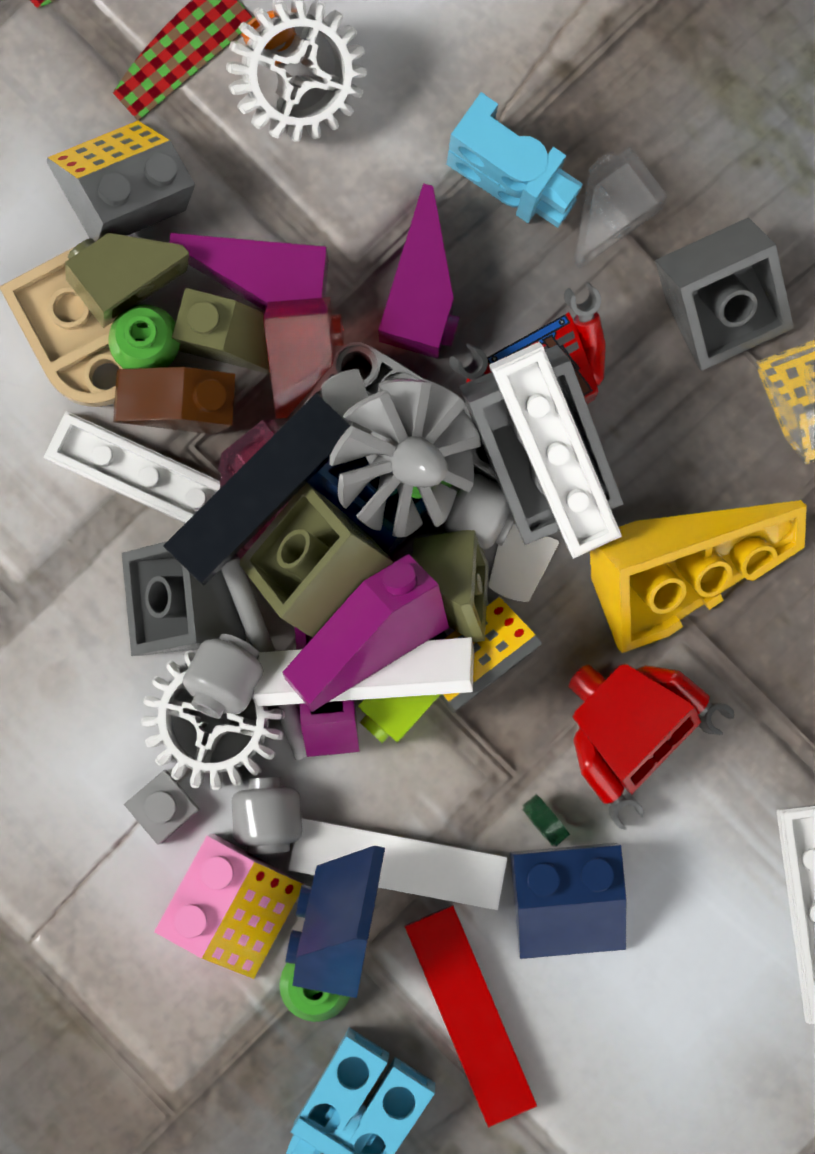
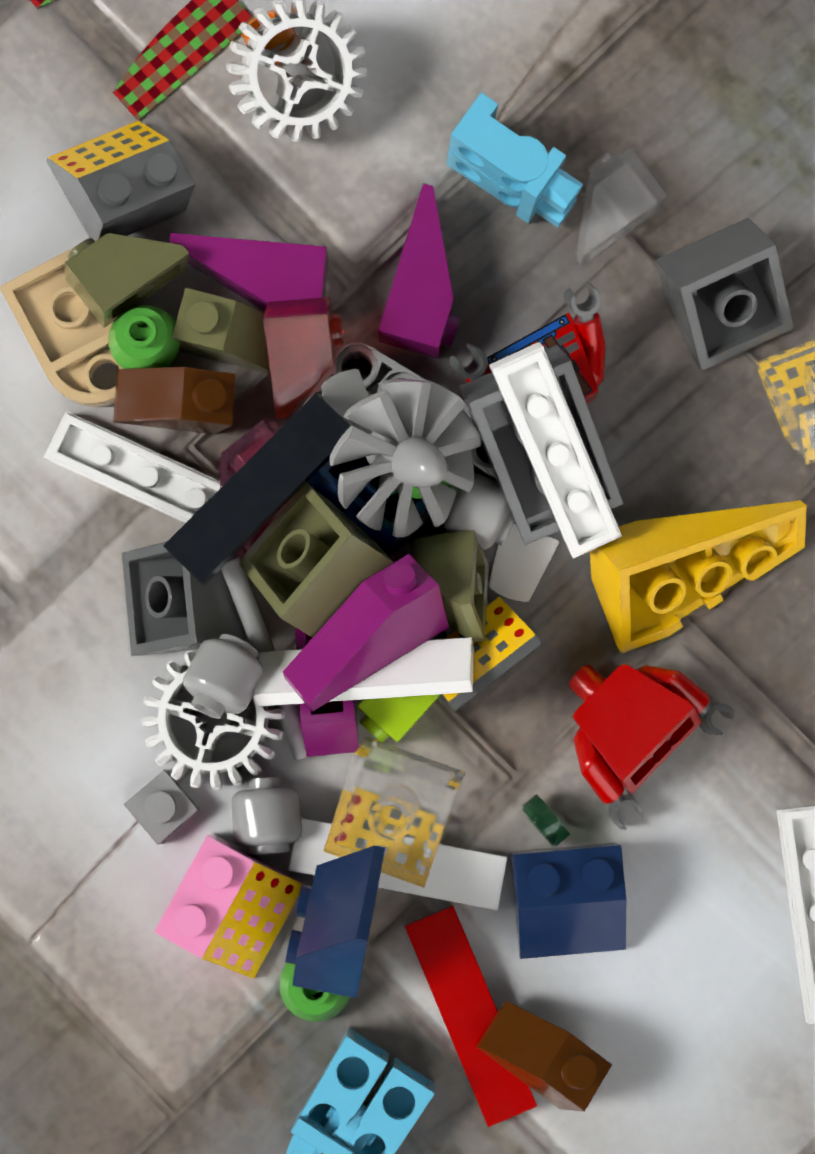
(395, 804): none -> clear slope
(544, 1057): none -> reddish brown slope

